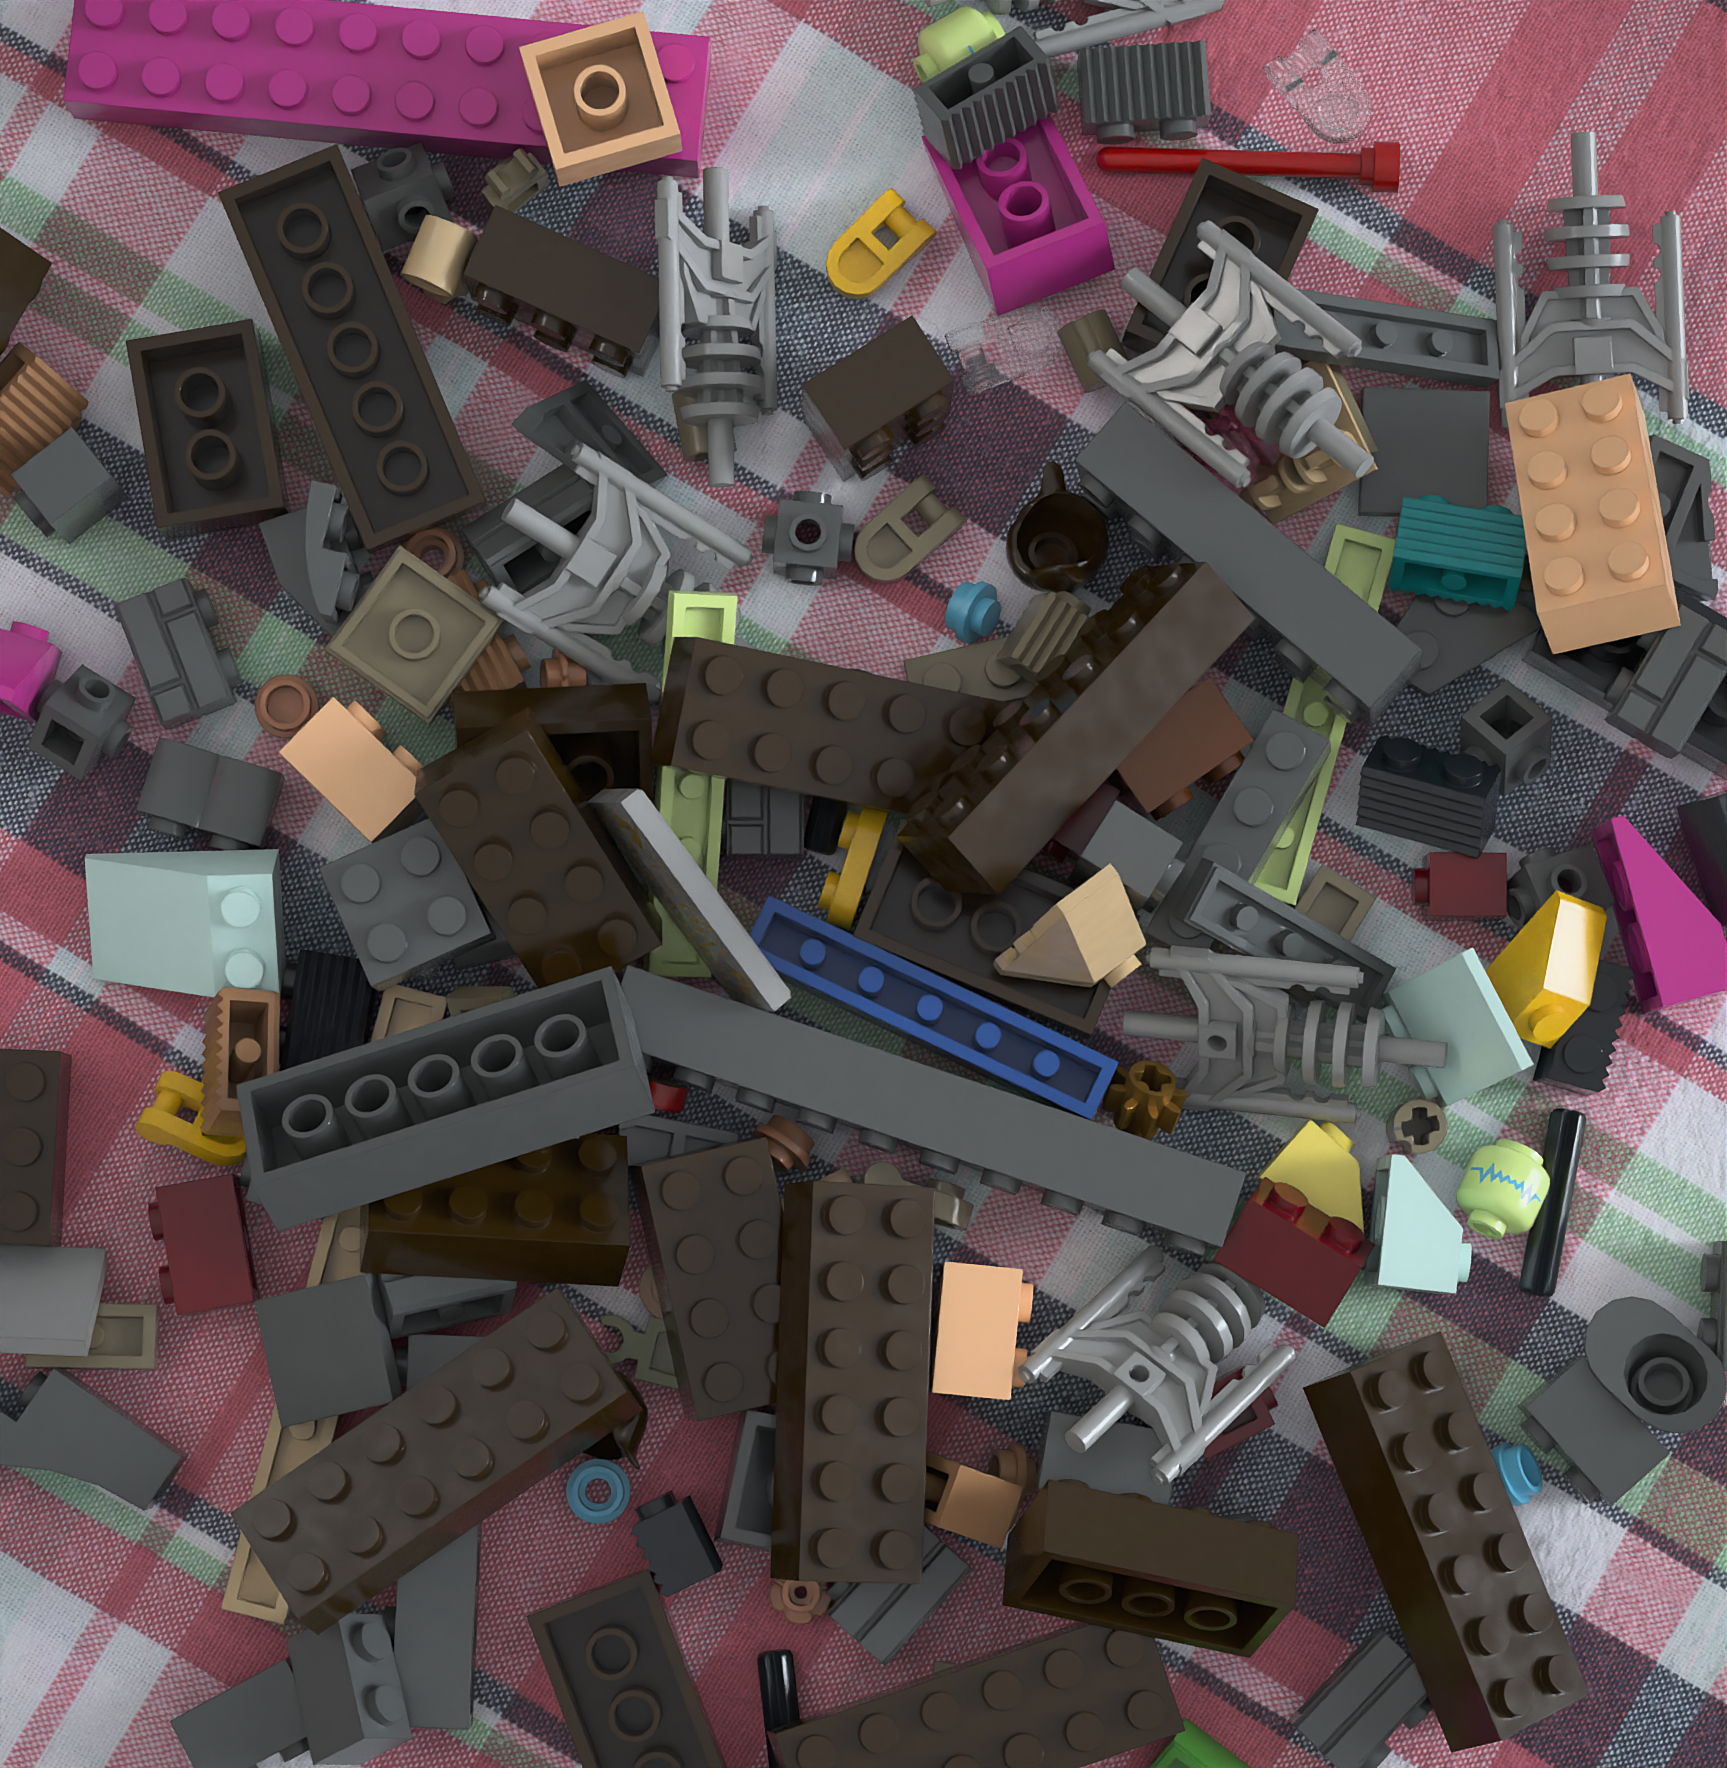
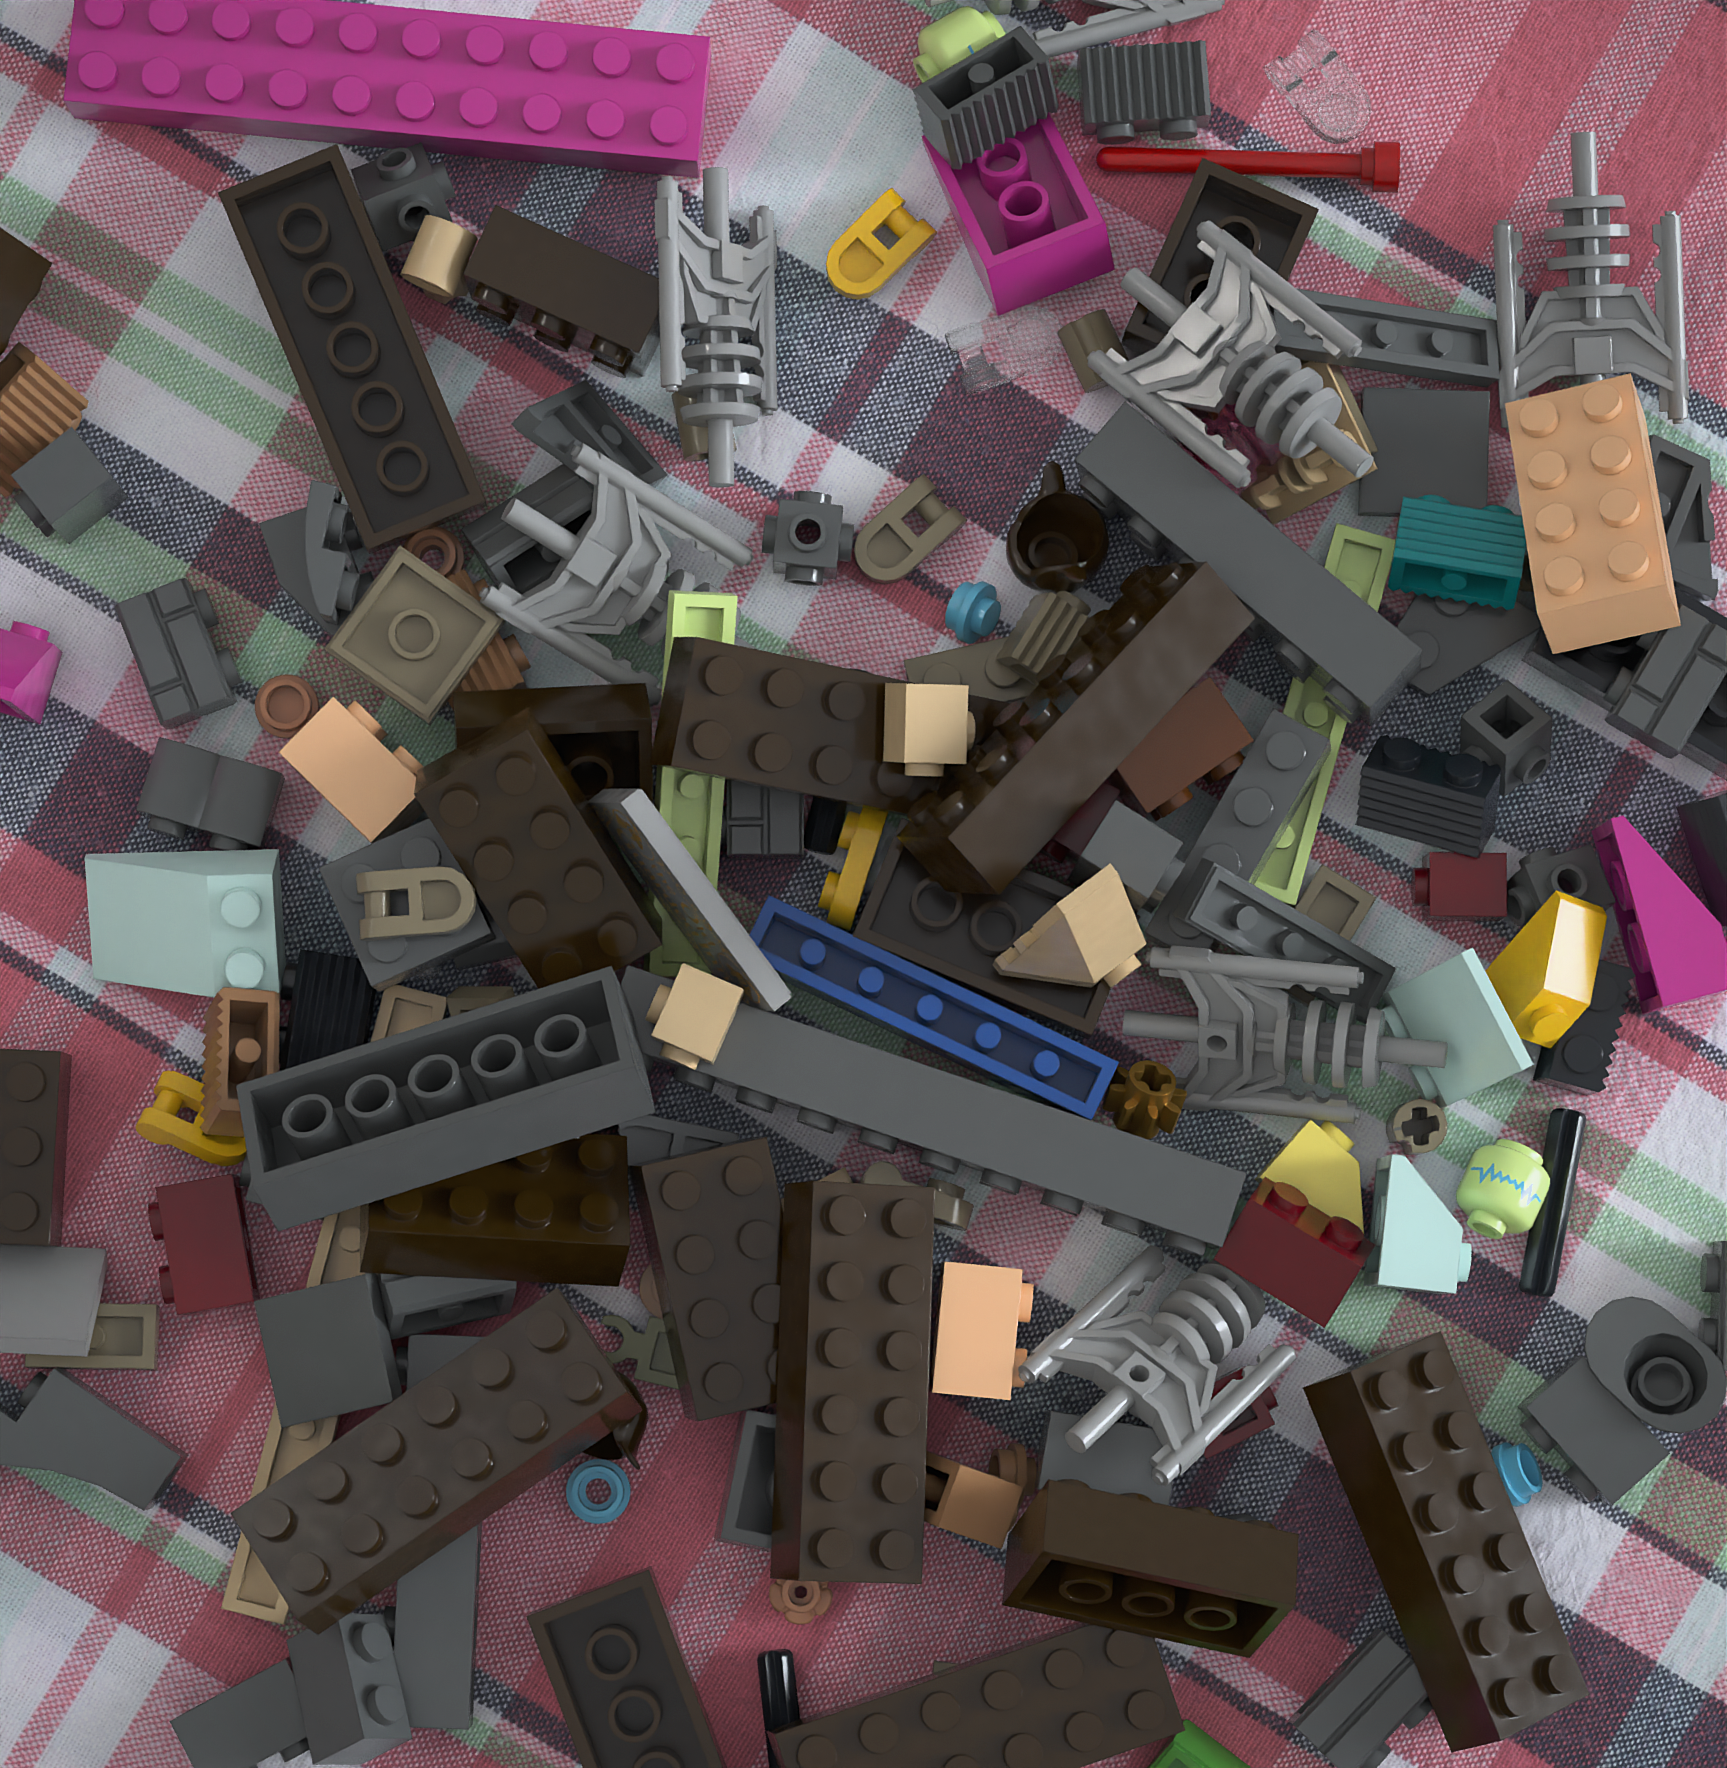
(82, 722): dark grey brick -> none
(208, 429): dark brown brick -> none
(437, 896): none -> dark tan plate
(514, 182): dark tan plate -> none
(561, 671): nougat plate -> none
(601, 98): light nougat brick -> none
(668, 1095): red tile -> none
(675, 1543): black brick -> none
(693, 1016): none -> tan brick
(787, 1143): nougat plate -> none
(878, 401): dark brown brick -> none
(890, 1613): dark grey brick -> none
(927, 726): none -> tan brick

